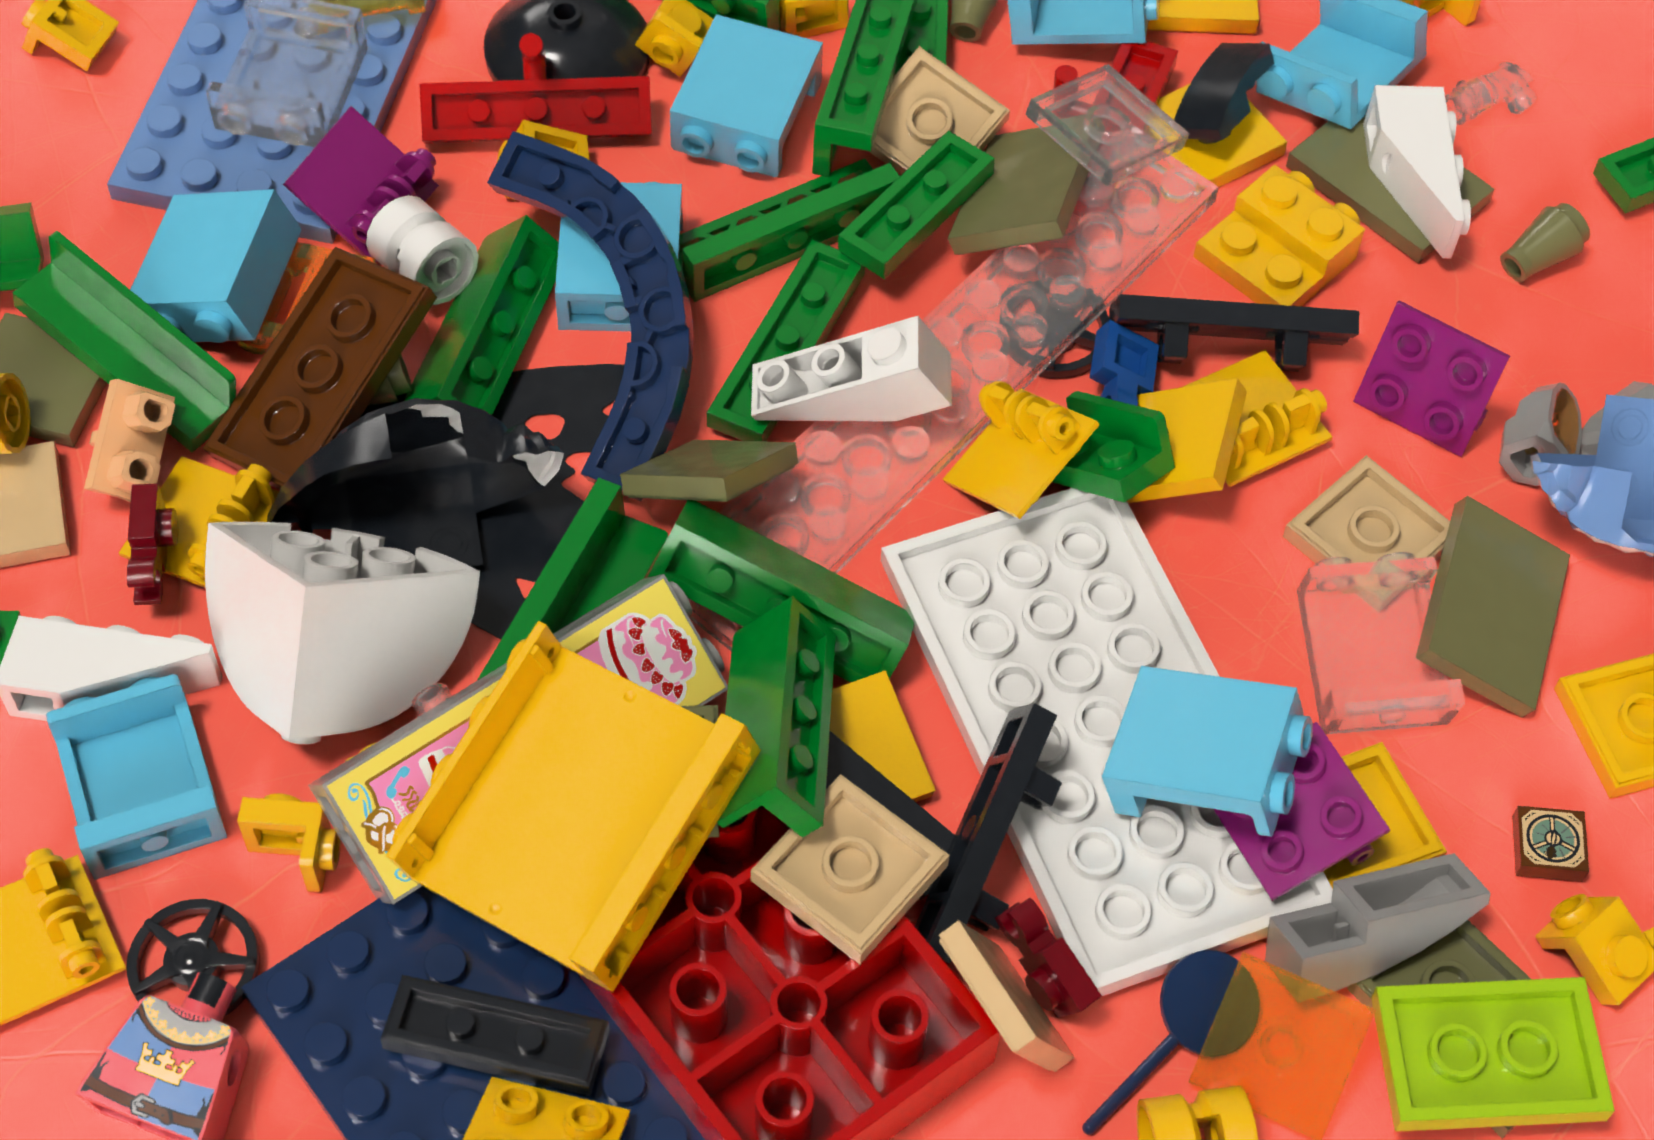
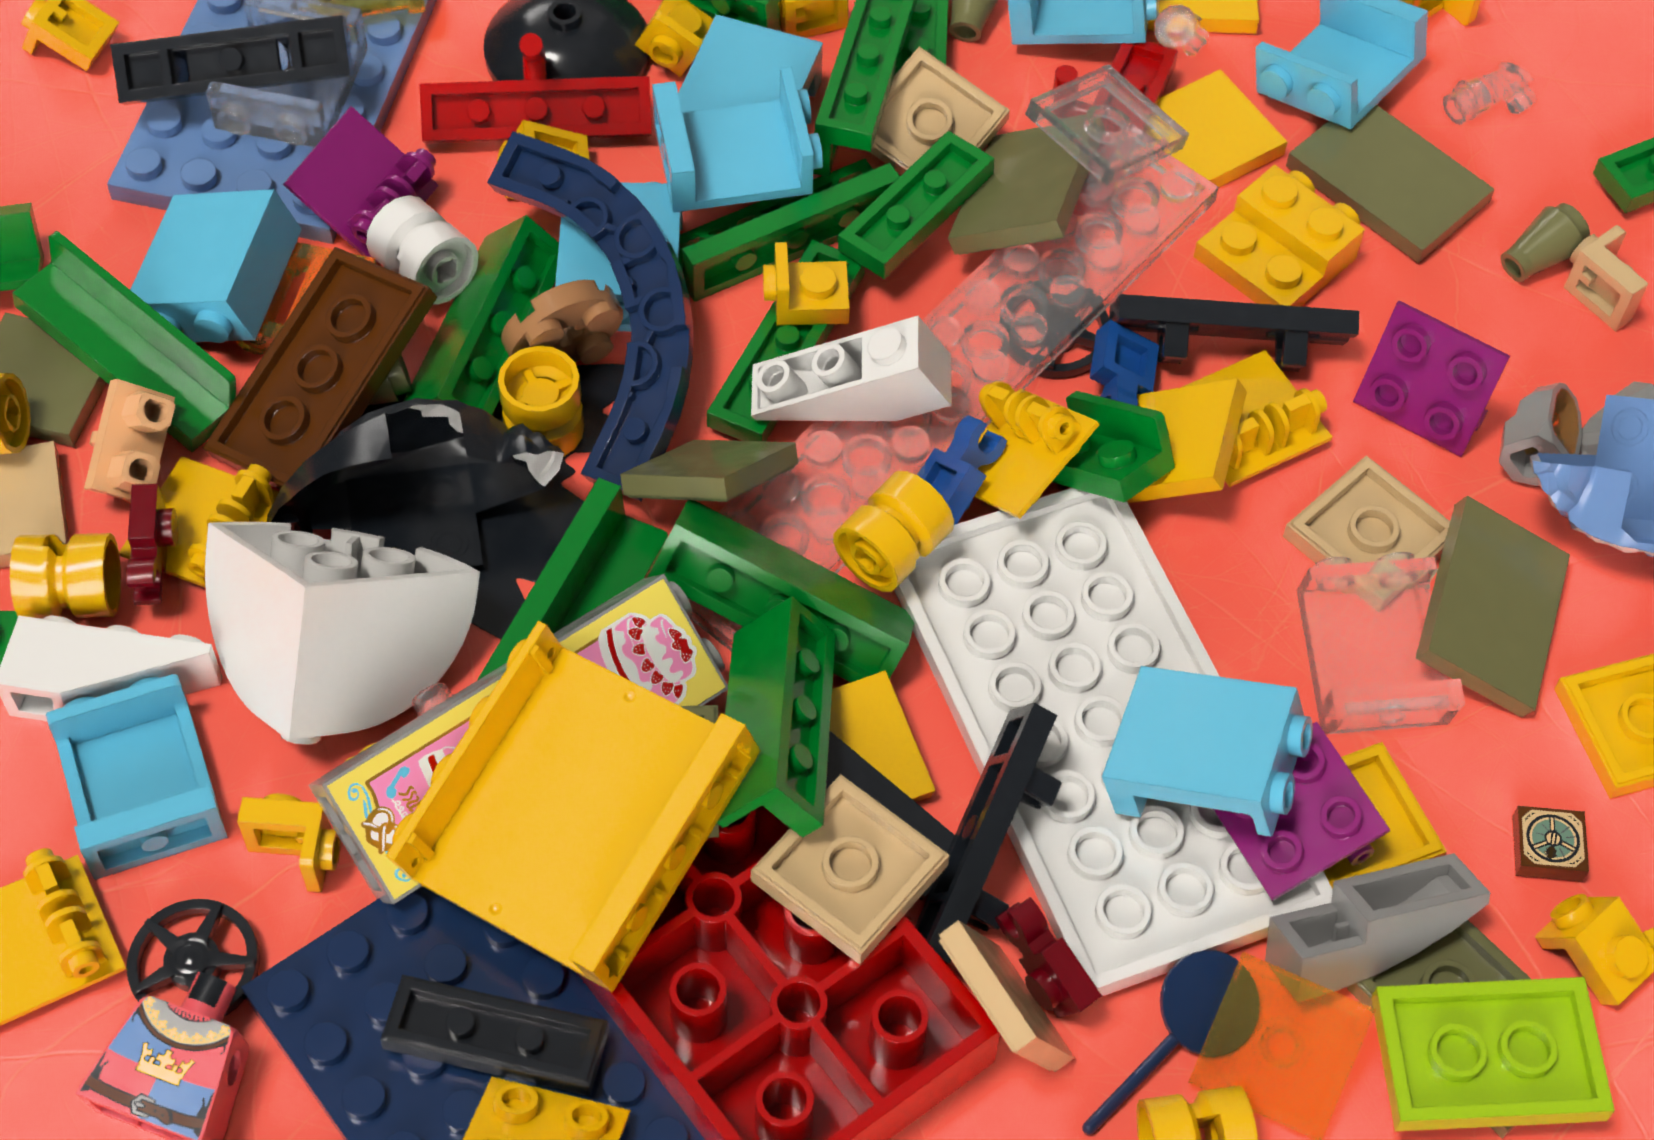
(69, 575): none -> yellow wheel
(236, 56): none -> black hinge
(544, 394): none -> yellow wheel
(568, 318): none -> medium nougat plate
(736, 150): none -> medium azure panel
(806, 290): none -> yellow bracket
(898, 526): none -> yellow wheel
(956, 471): none -> blue plate
(1180, 28): none -> clear arm
(1217, 93): black slope -> none
(1414, 158): white slope -> none
(1603, 280): none -> tan bracket

